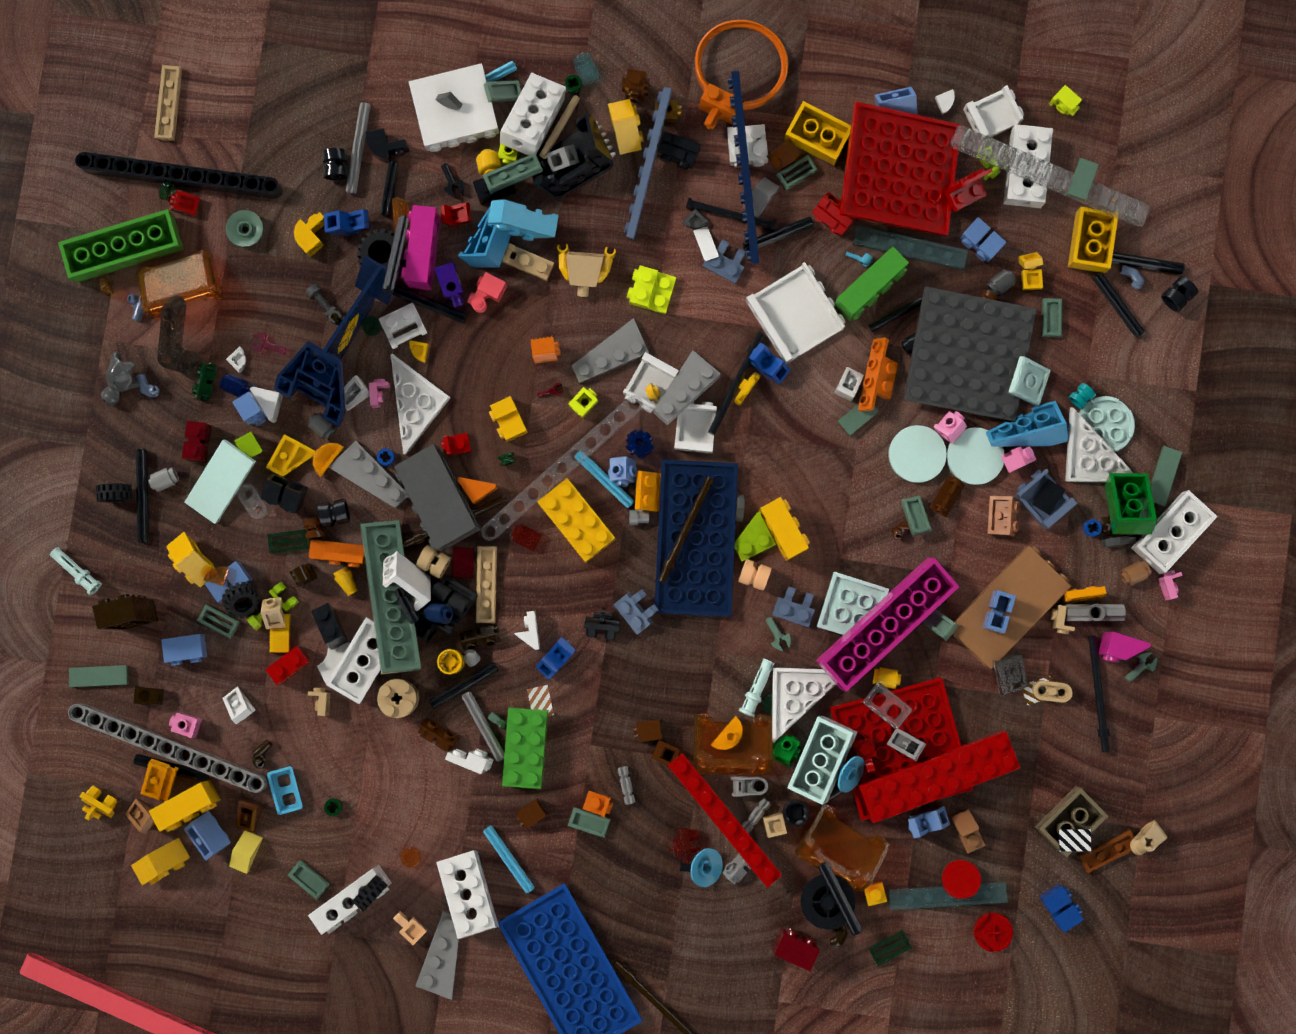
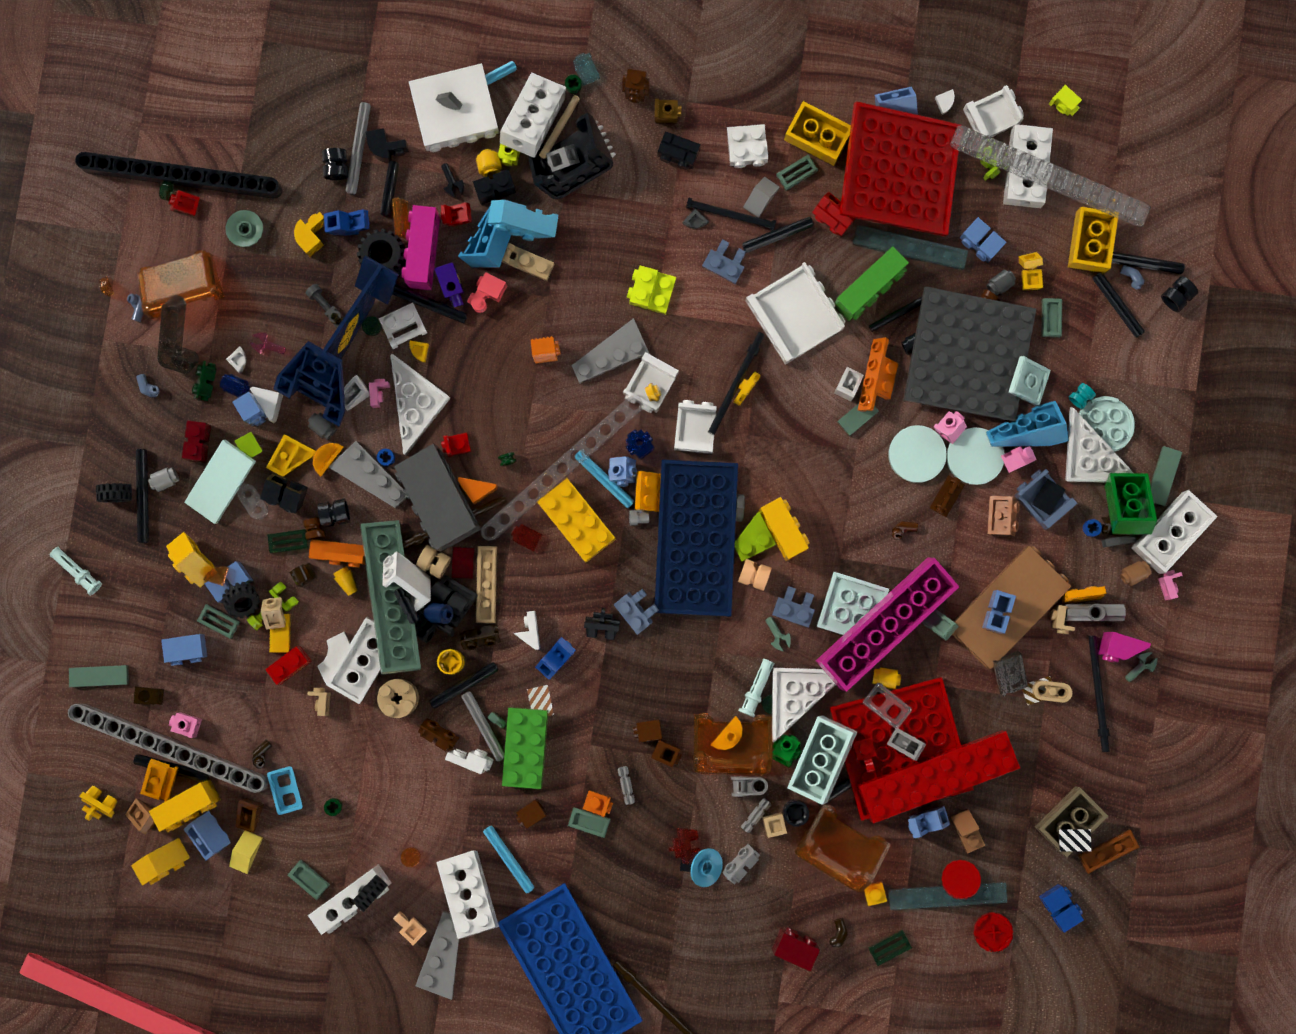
(118, 380): dark grey animal -> none
(121, 246): bright green brick -> none
(125, 612): dark brown brick -> none
(168, 103): tan tile -> none
(238, 705): white slope -> none
(329, 626): black brick -> none
(396, 254): black axle -> none
(471, 657): light grey hinge -> none
(502, 91): sand green tile -> none
(508, 419): yellow brick -> none
(512, 173): sand green tile -> none
(551, 391): dark red hand -> none
(583, 394): neon yellow brick -> none
(584, 268): tan torso -> none
(625, 123): yellow brick -> none
(649, 154): sand blue plate -> none
(669, 563): dark brown bar -> none
(690, 382): light grey wing -> none
(706, 243): white sticker -> none
(717, 101): orange brick -> none
(724, 820): red plate -> none
(742, 161): dark blue plate -> none
(768, 364): blue brick -> none
(783, 155): reddish brown brick -> none
(820, 906): black wheel -> none
(840, 898): black axle -> none
(850, 774): medium azure dish -> none
(865, 261): medium azure hand -> none
(916, 515): sand green tile -> none
(967, 190): red bracket -> none
(1082, 179): sand green tile -> none
(1148, 838): tan piece -> none

